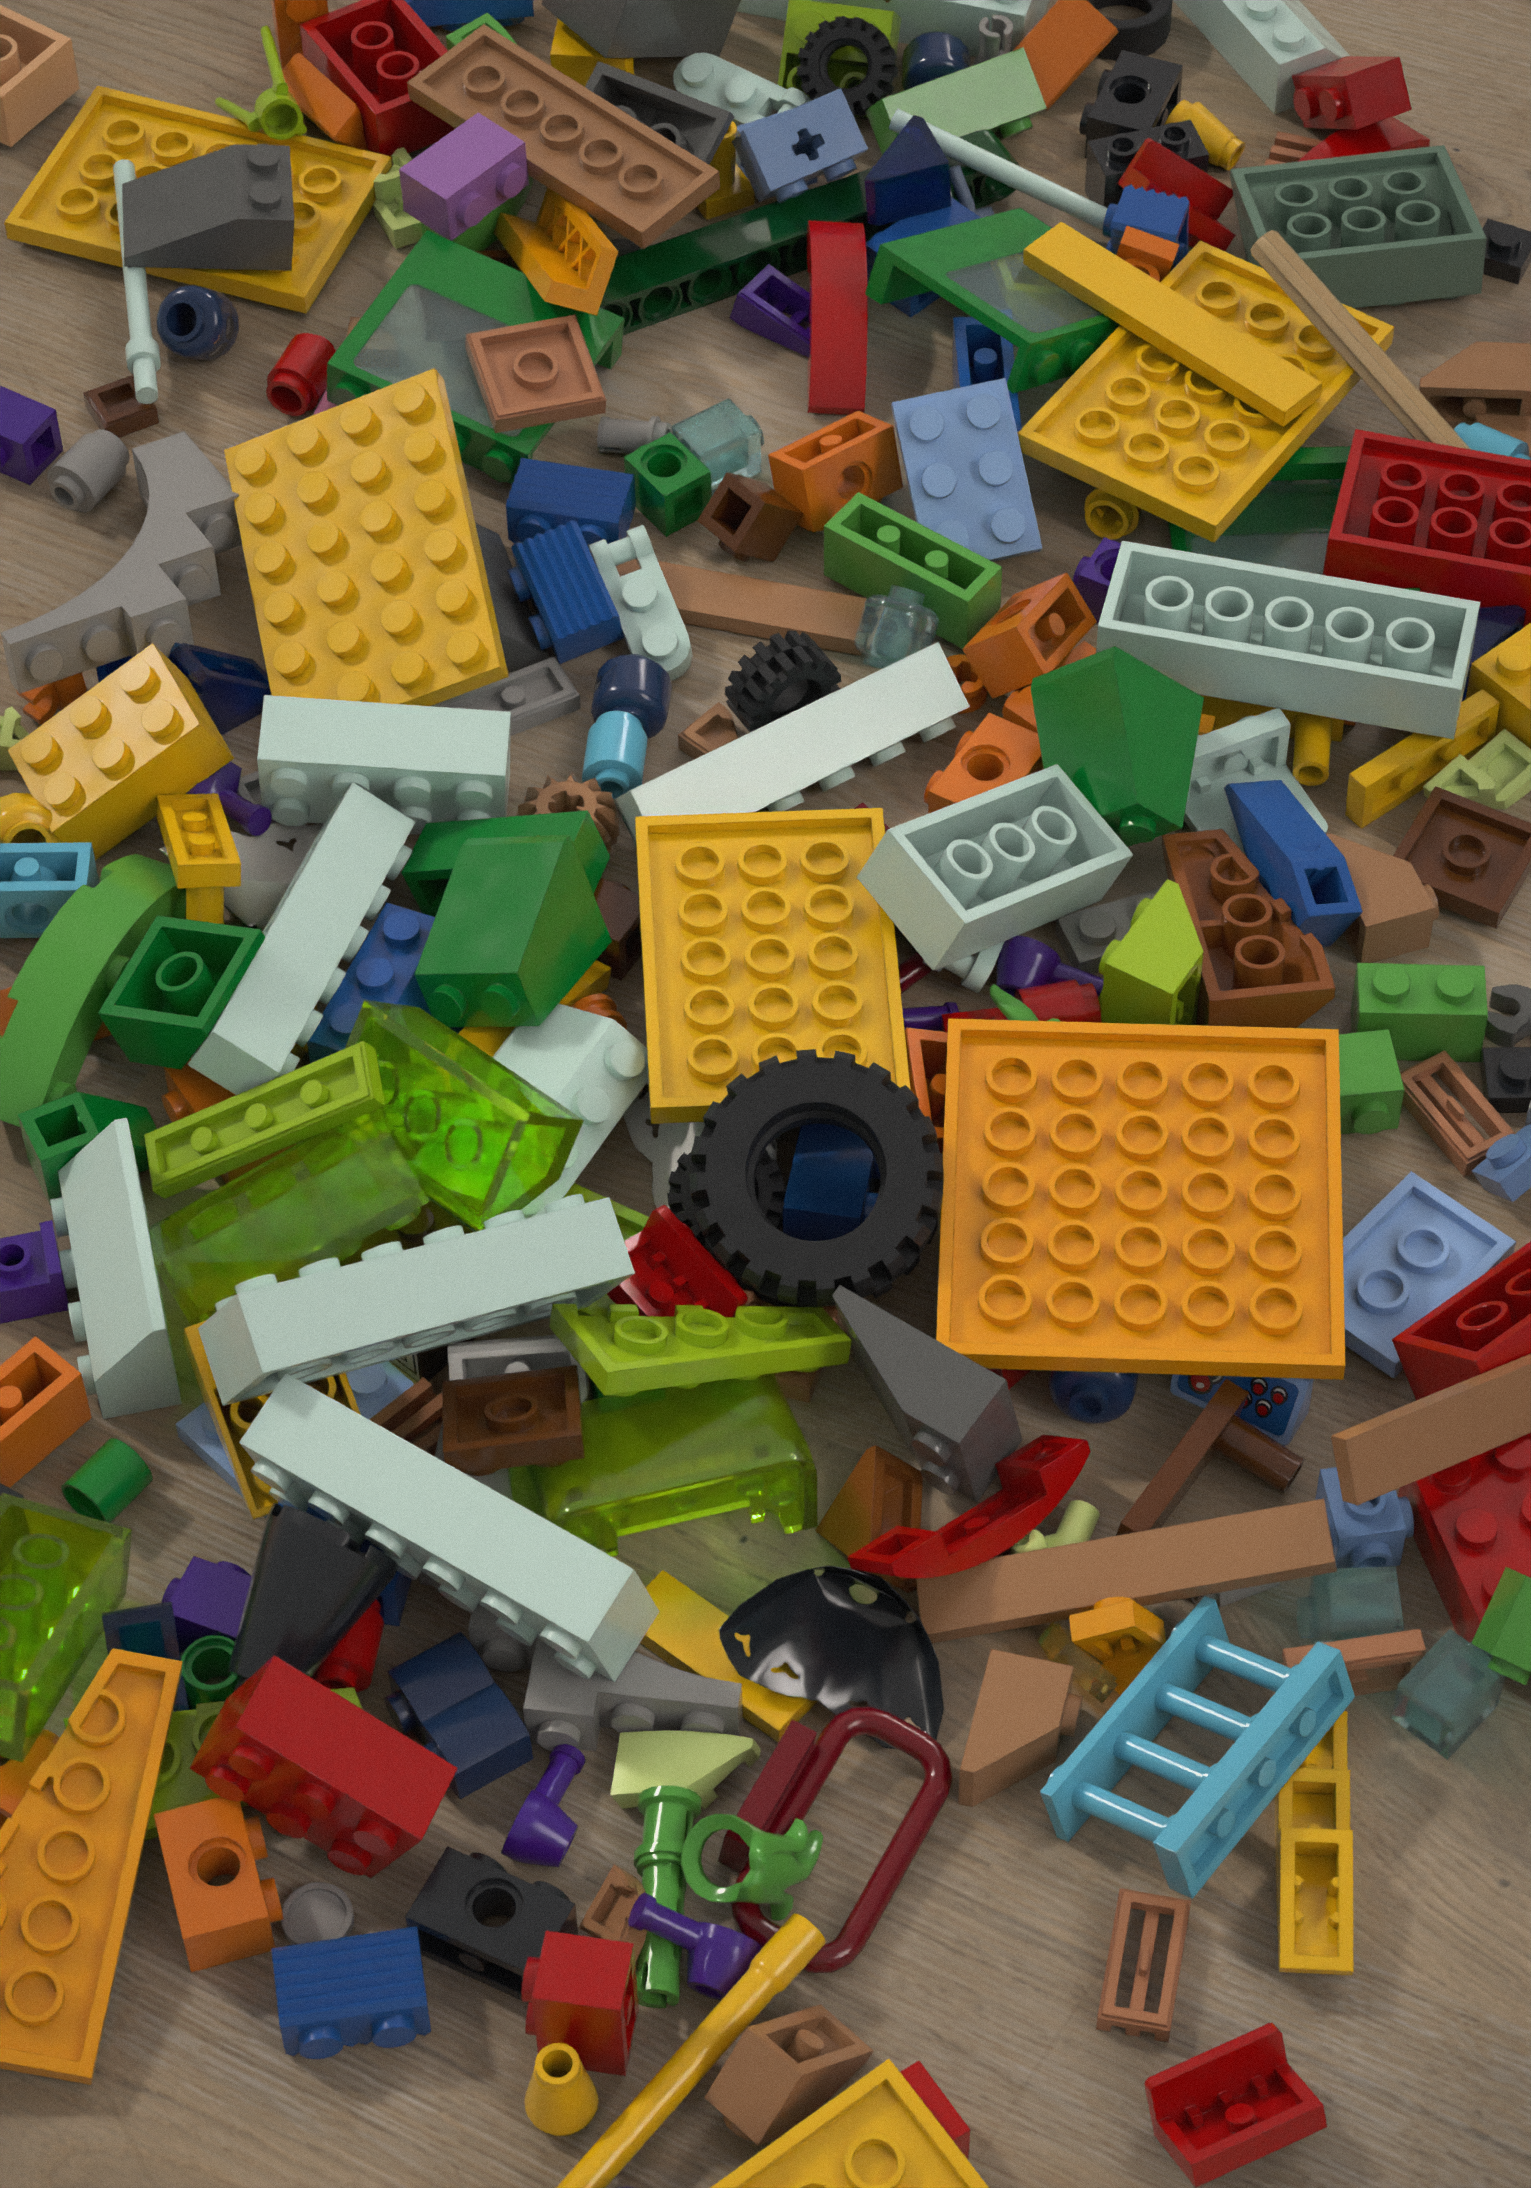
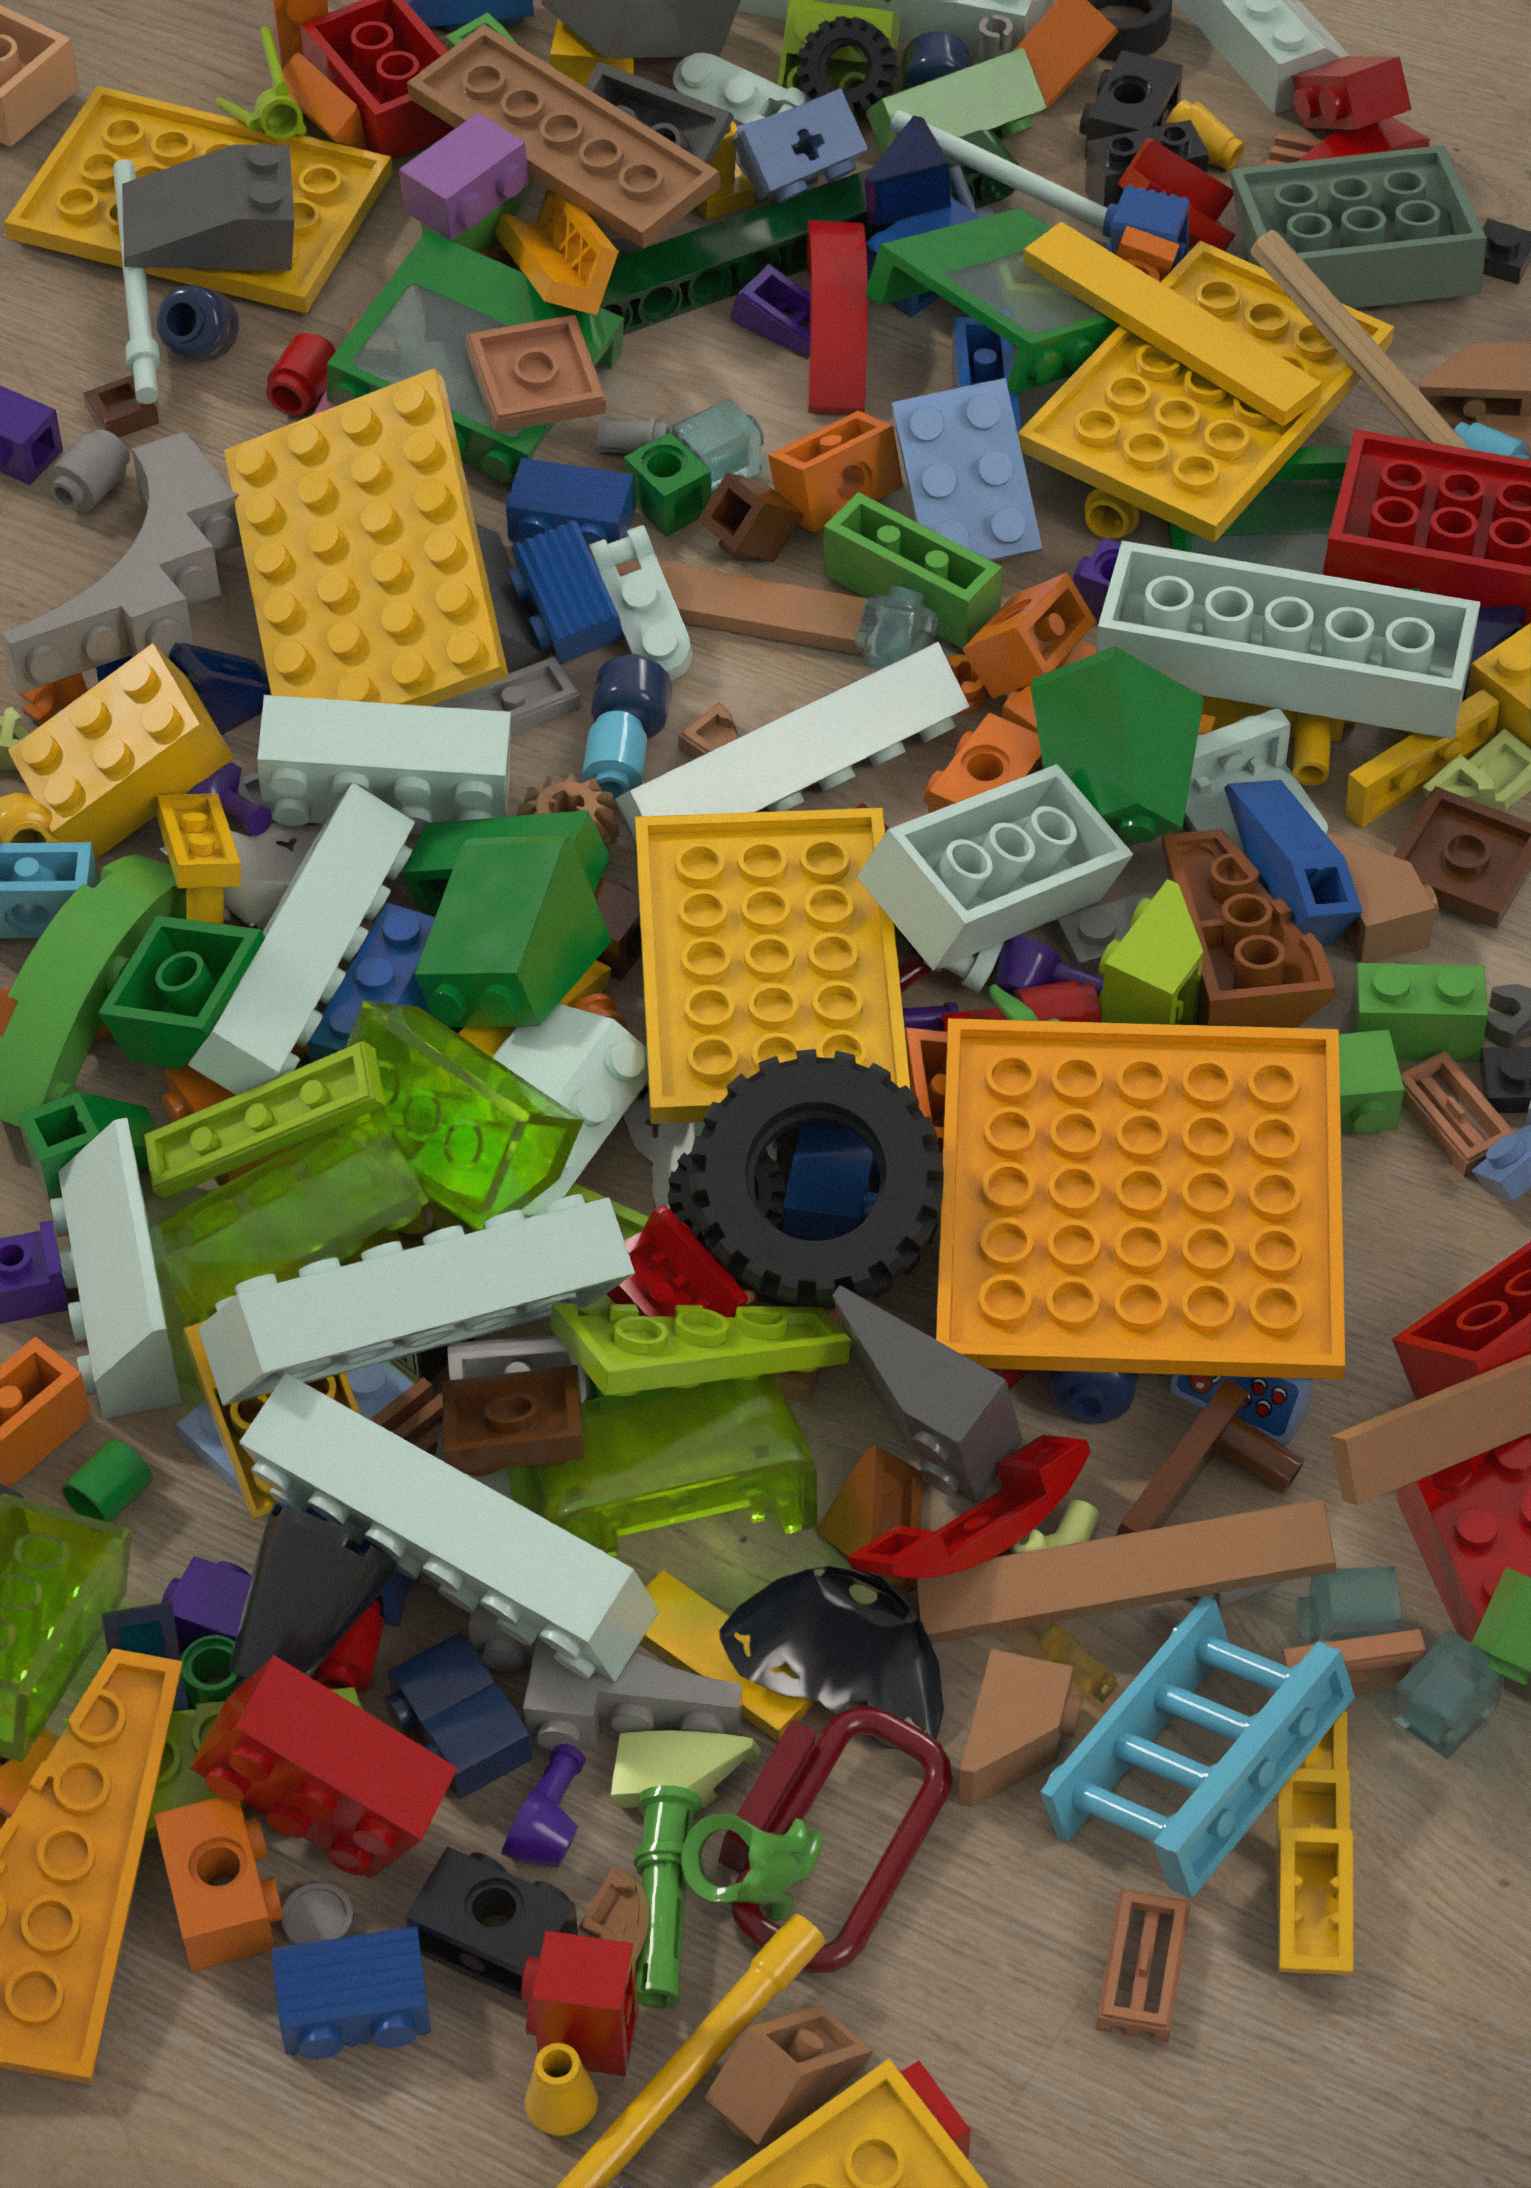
(388, 207): yellowish green slope -> none
(714, 1953): dark purple bar -> none
(780, 679): black tyre -> none
(1120, 1636): light orange plate -> none
(1231, 2105): red bracket -> none
(1366, 1532): medium blue brick -> none
(1407, 1262): light blue plate -> none

